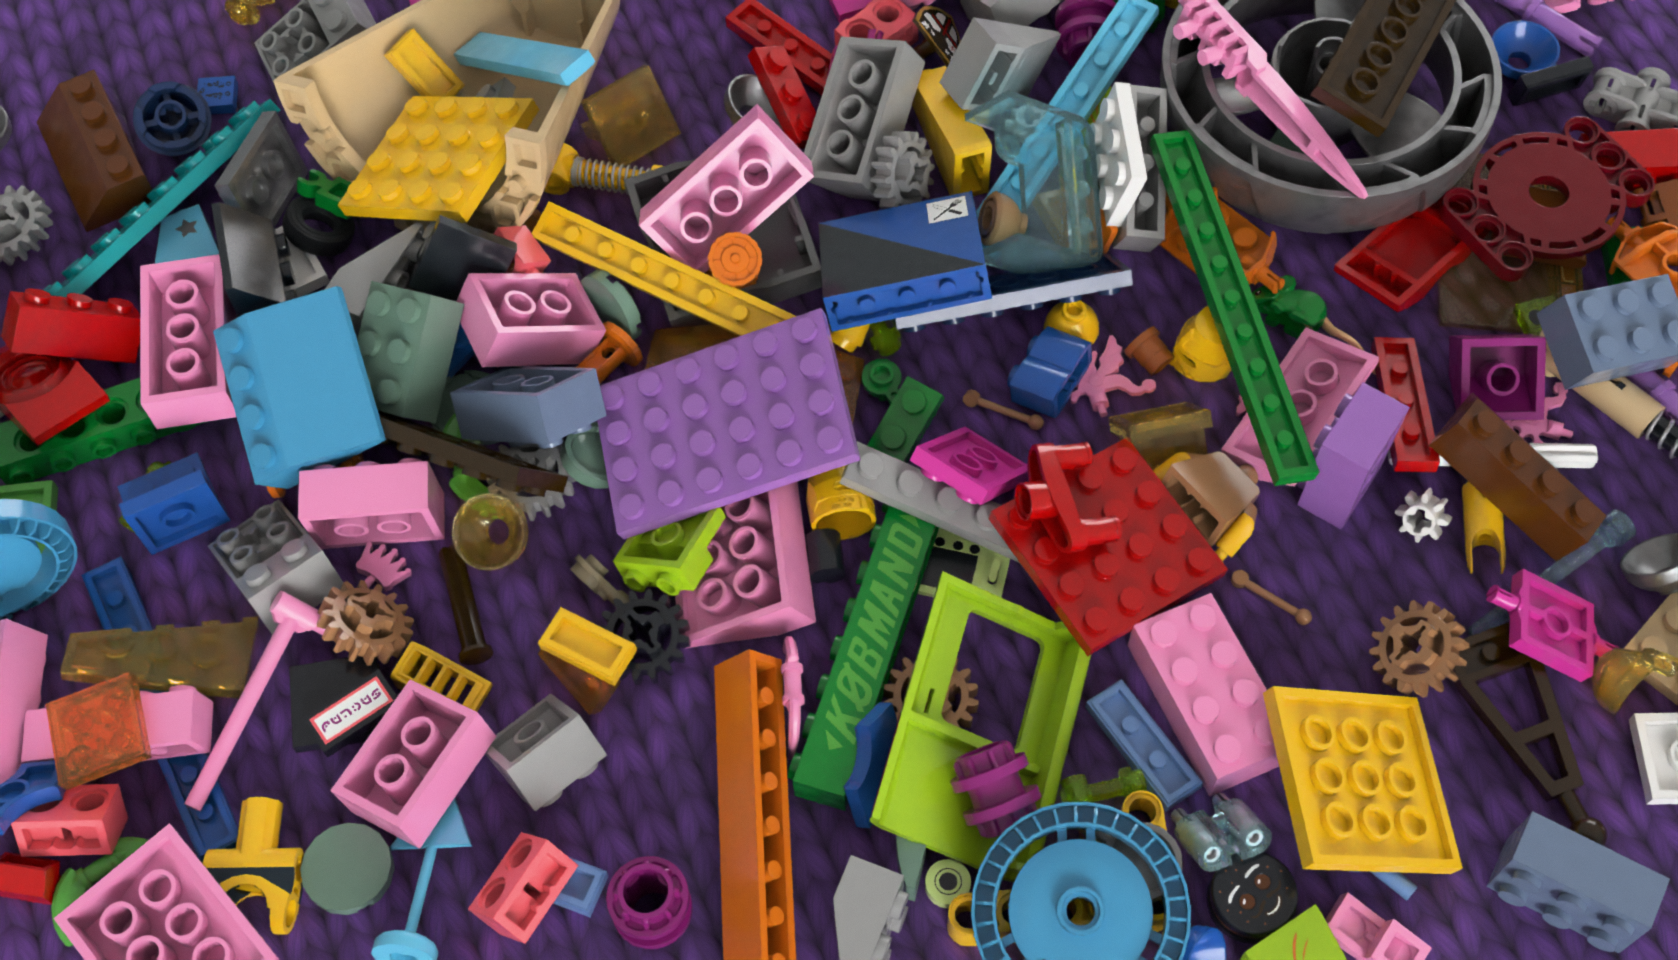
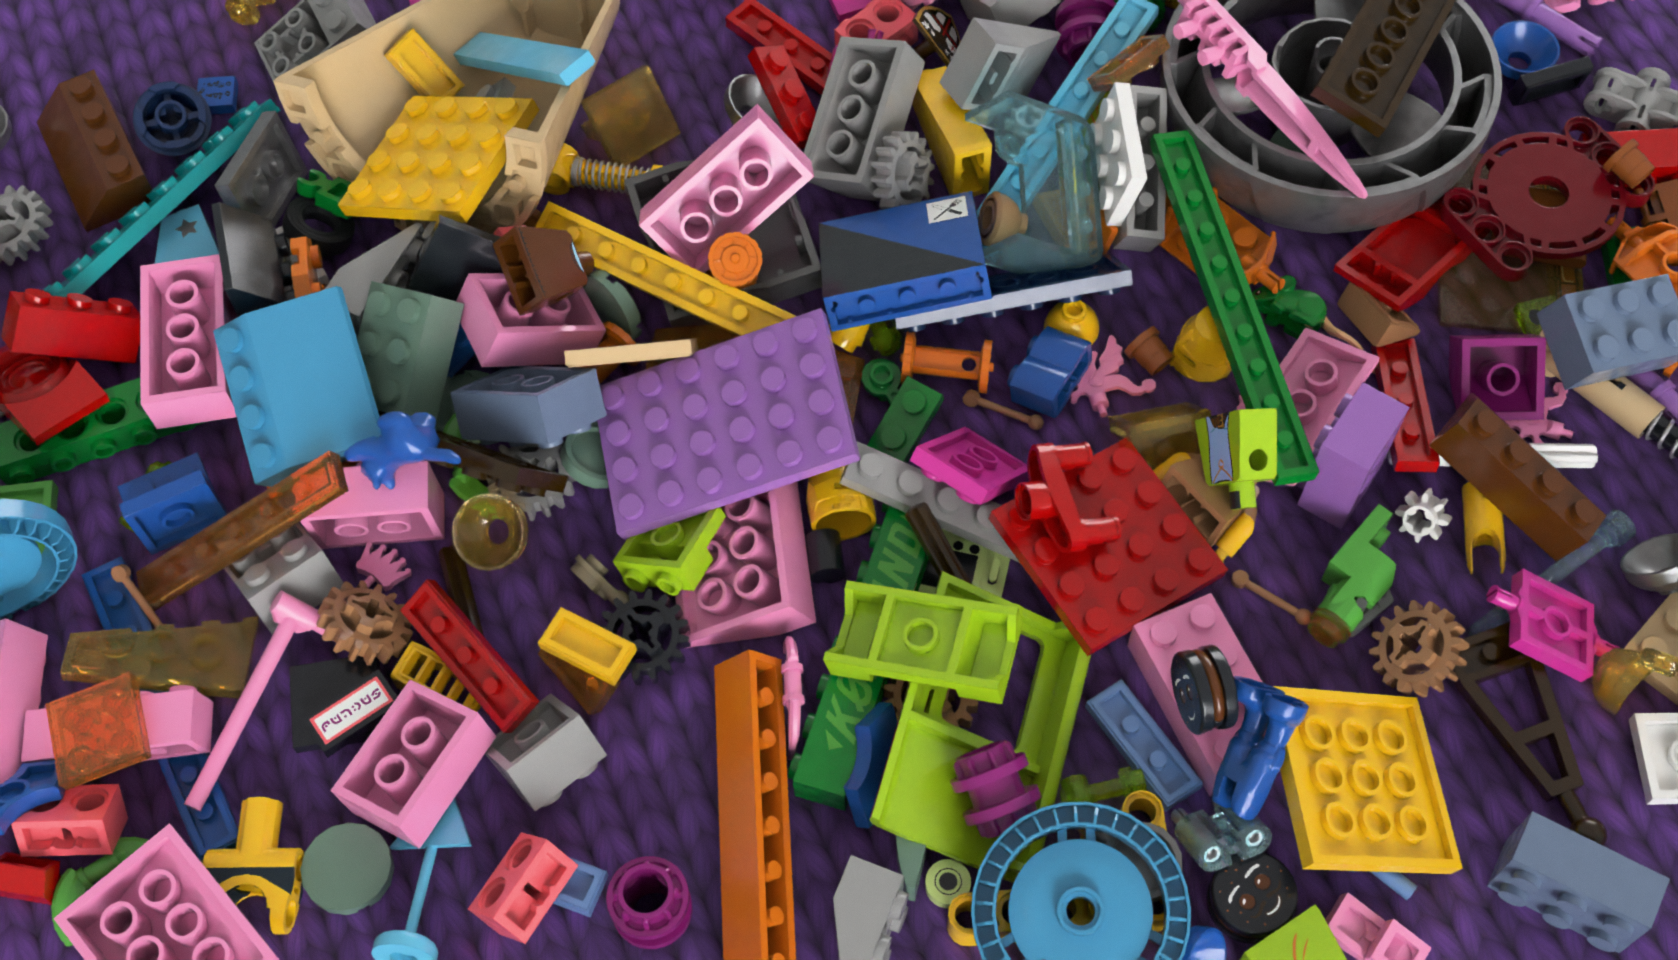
(122, 574): none -> medium nougat hinge
(243, 530): none -> clear orange tile
(304, 271): none -> orange plate
(401, 442): none -> blue animal
(469, 656): none -> red tile
(541, 266): none -> reddish brown torso
(630, 353): none -> tan tile
(926, 640): none -> lime piece
(934, 541): none -> dark brown axle
(946, 362): none -> orange hose
(1135, 58): none -> clear orange plate
(1204, 689): none -> black head
(1239, 451): none -> lime torso
(1251, 757): none -> blue piece
(1358, 583): none -> bright green plate
(1374, 318): none -> medium nougat slope
(1629, 164): none -> dark orange piece

